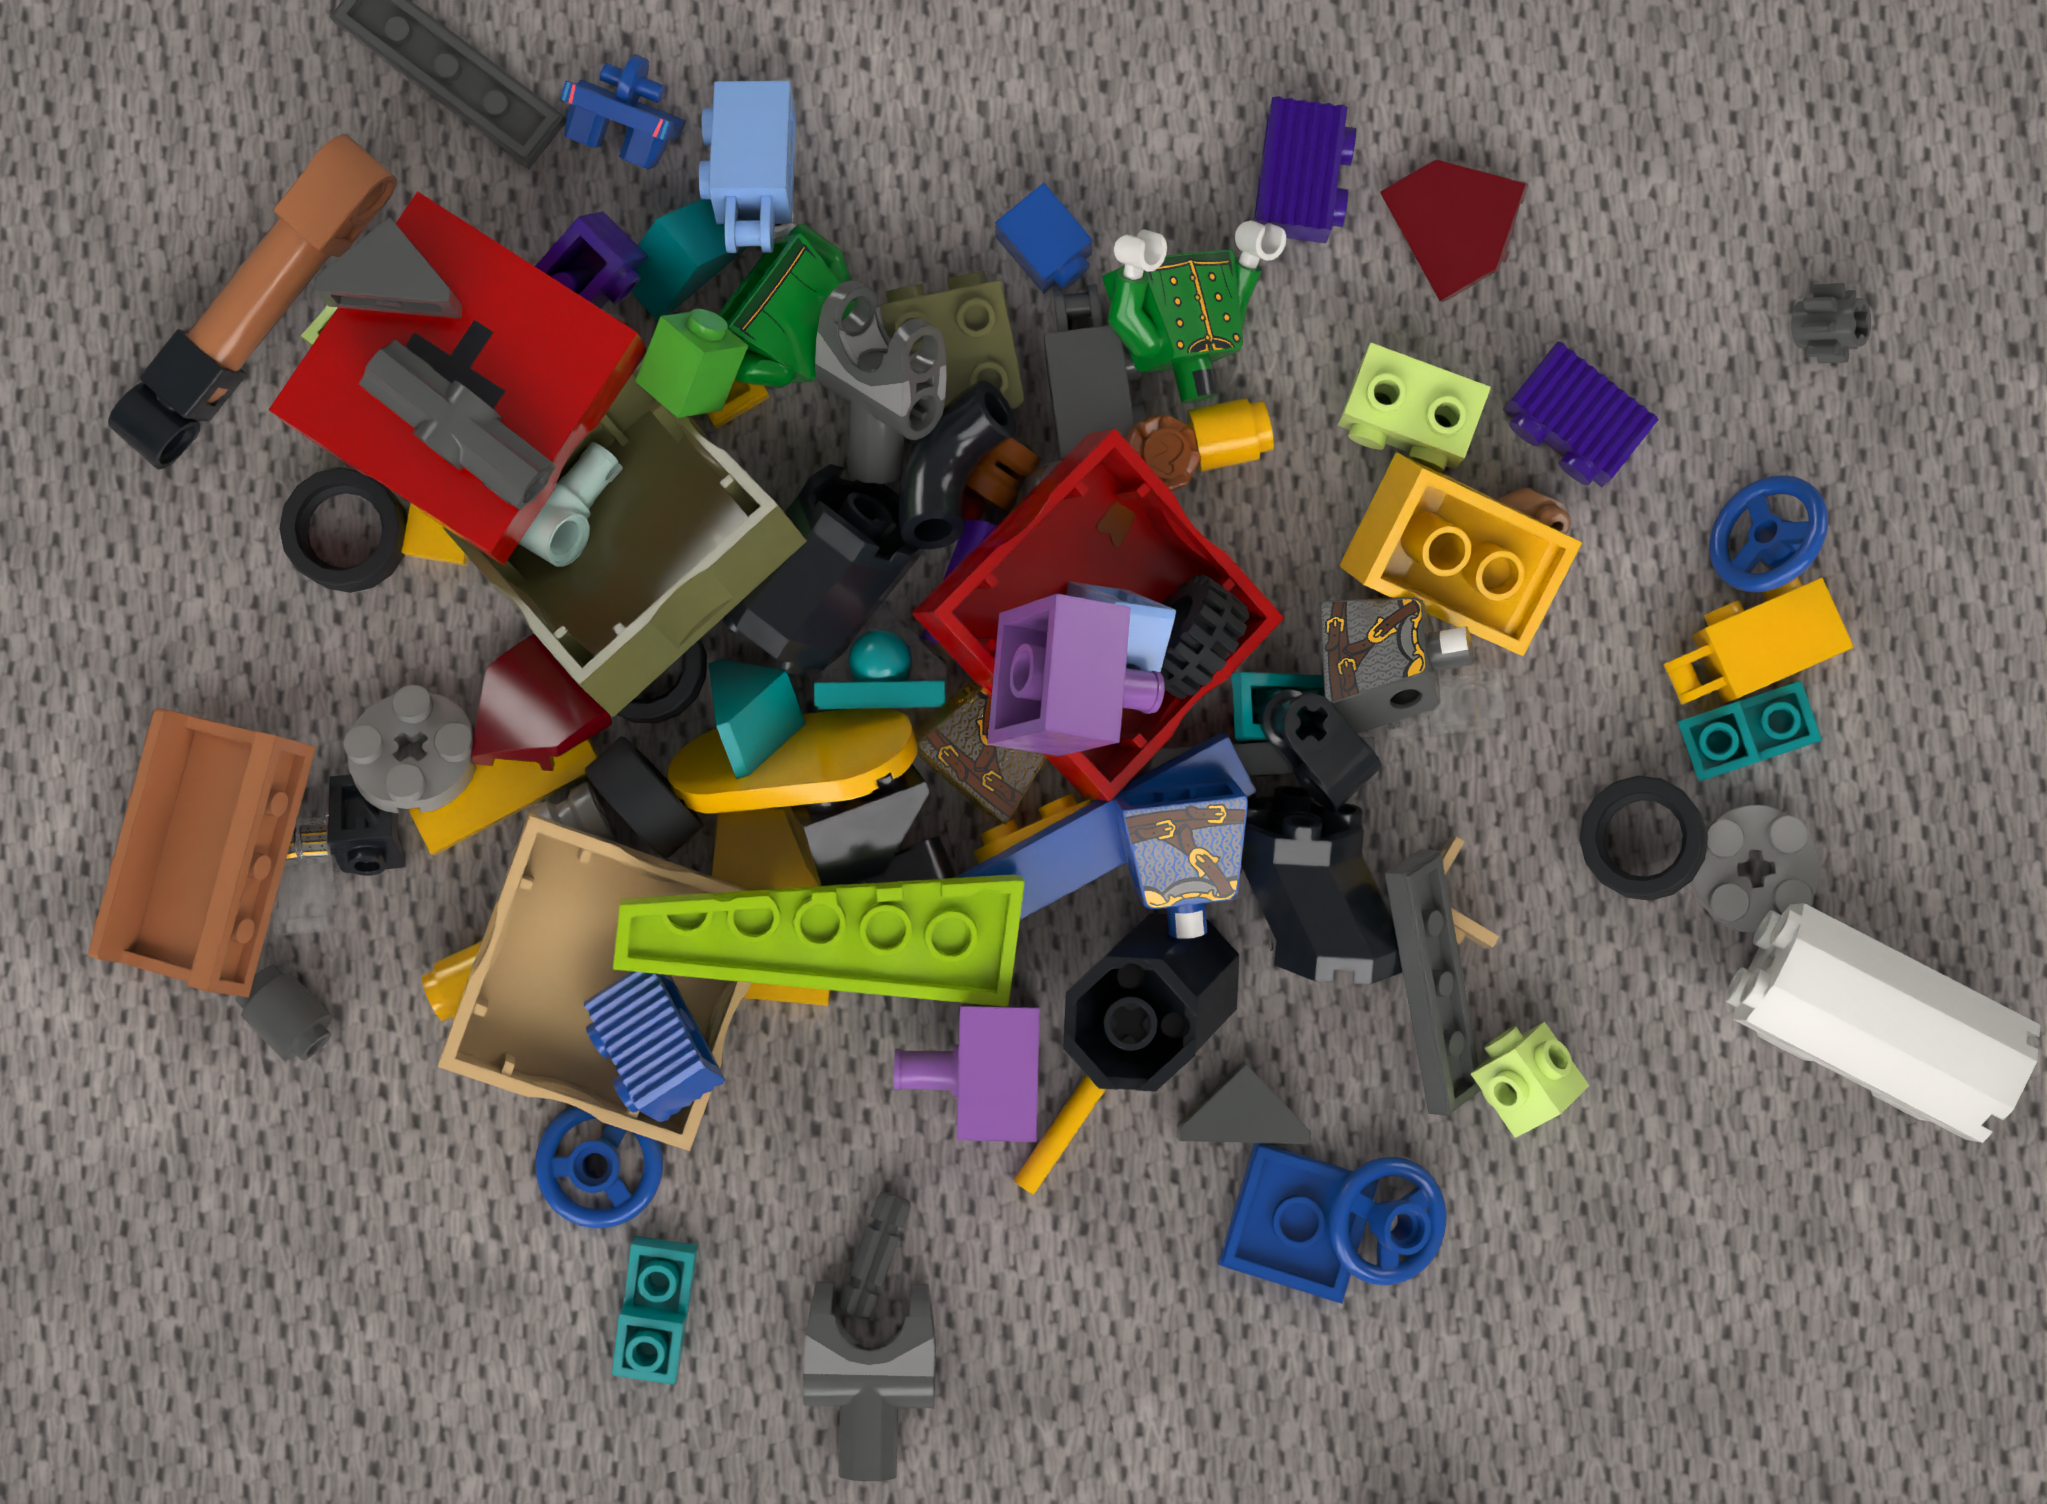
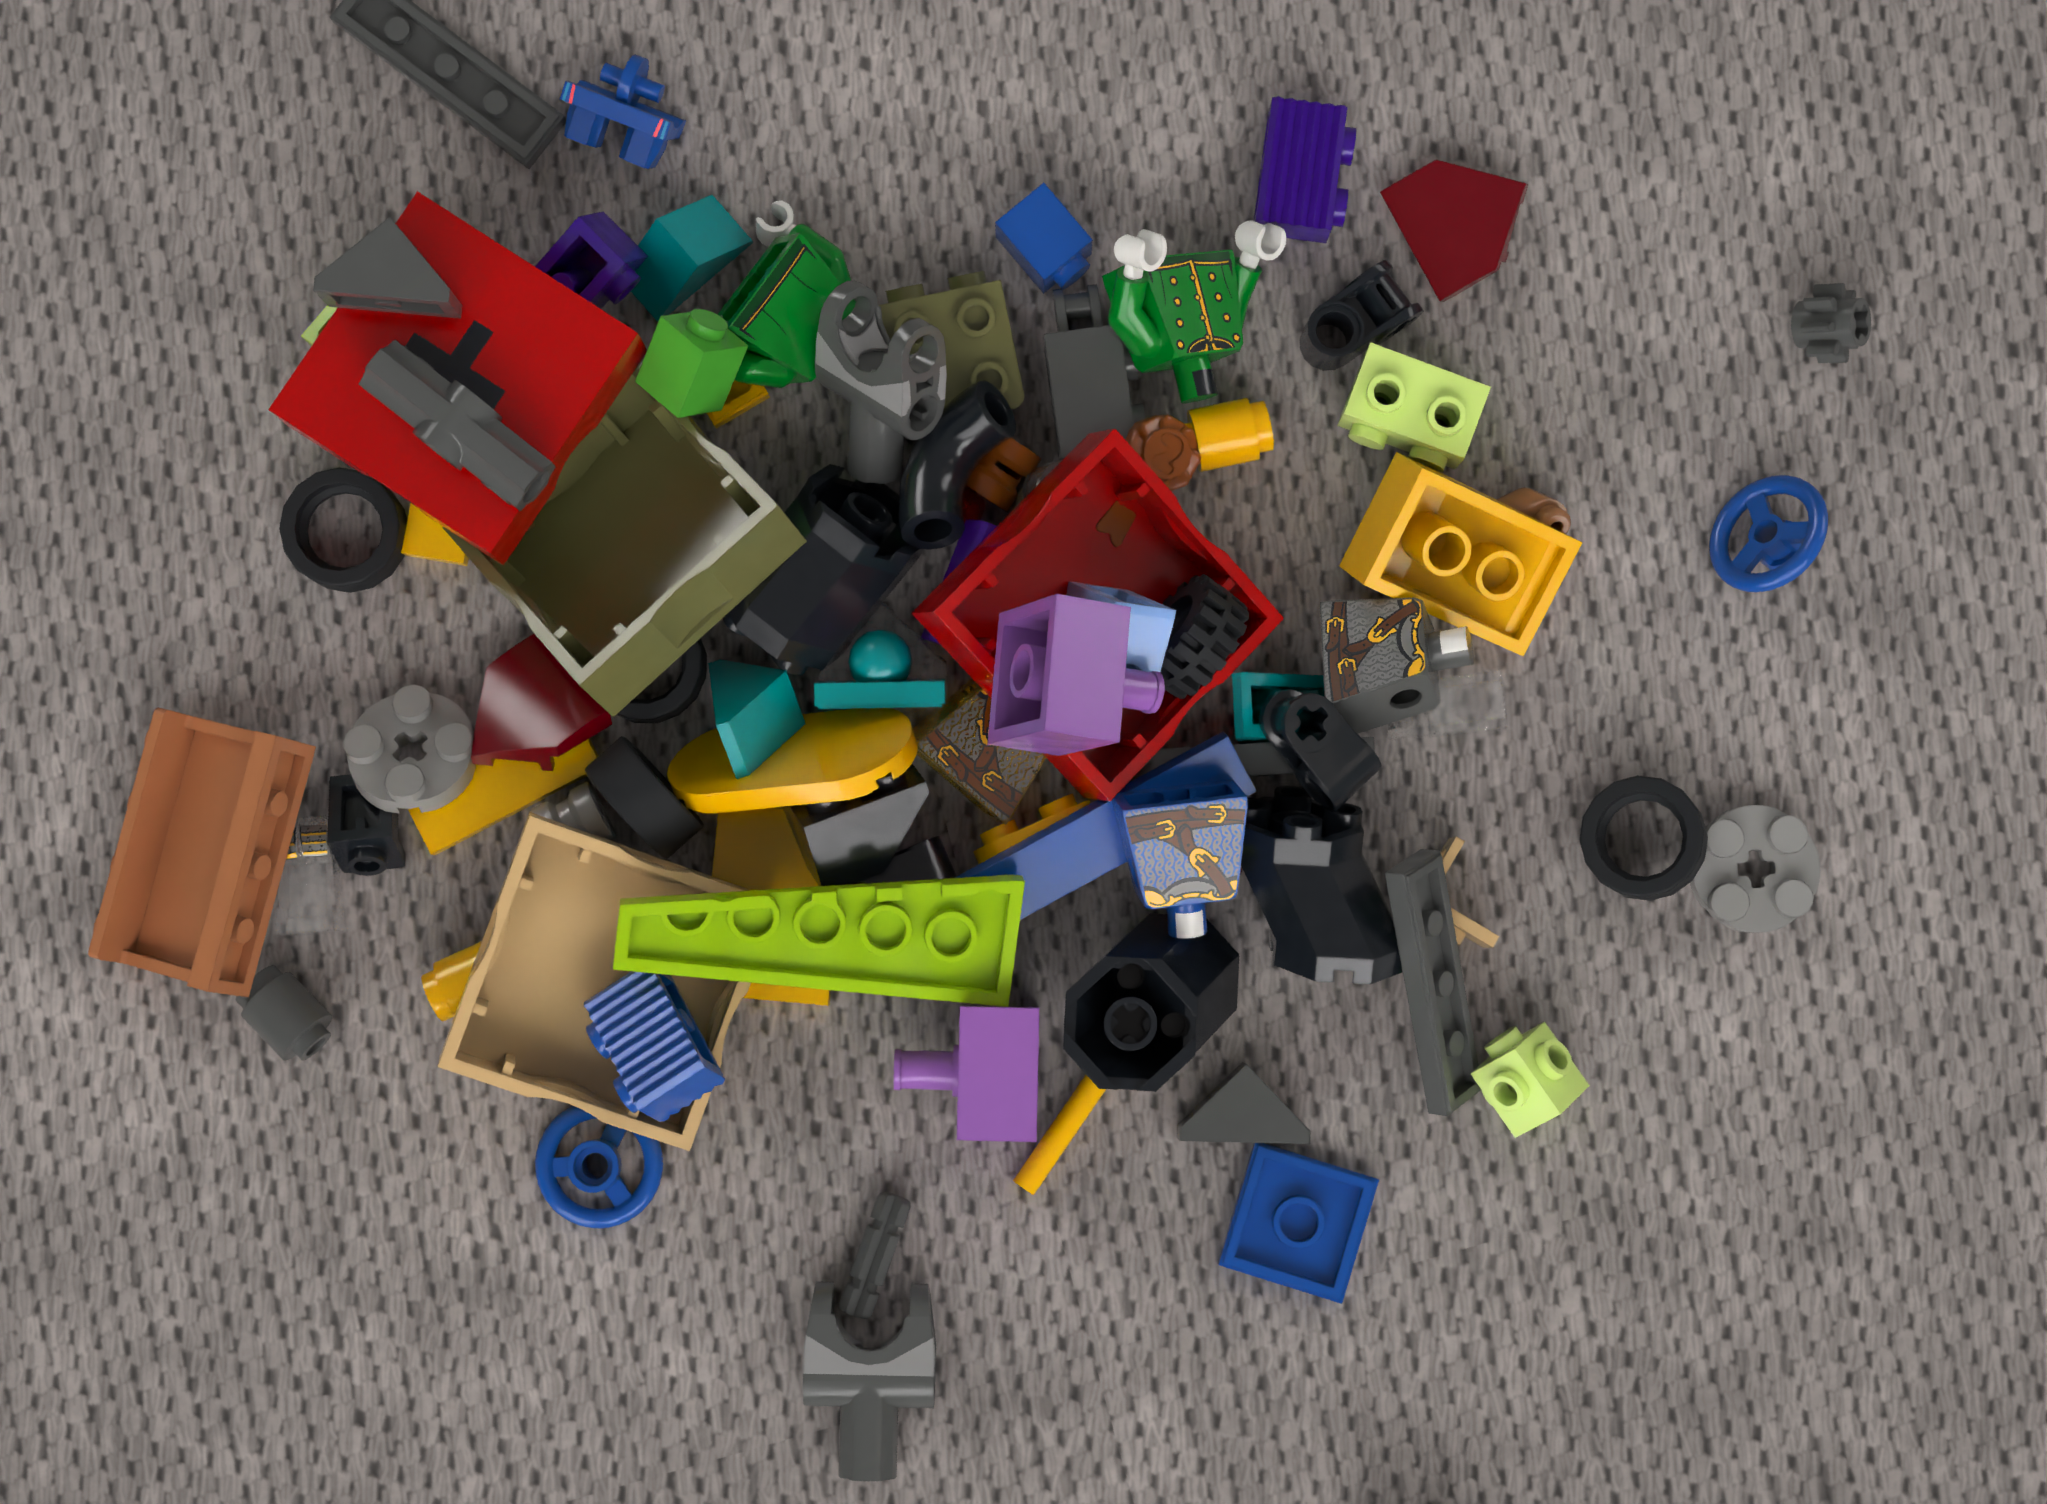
(203, 365): nougat piece -> none
(562, 524): light aqua pin -> none
(654, 1310): teal slope -> none
(749, 160): light blue brick -> none
(1365, 312): none -> black piece
(1416, 1231): blue piece -> none
(1579, 416): dark purple brick -> none
(1749, 731): teal slope -> none
(1762, 644): yellow brick -> none
(1884, 1021): white brick -> none

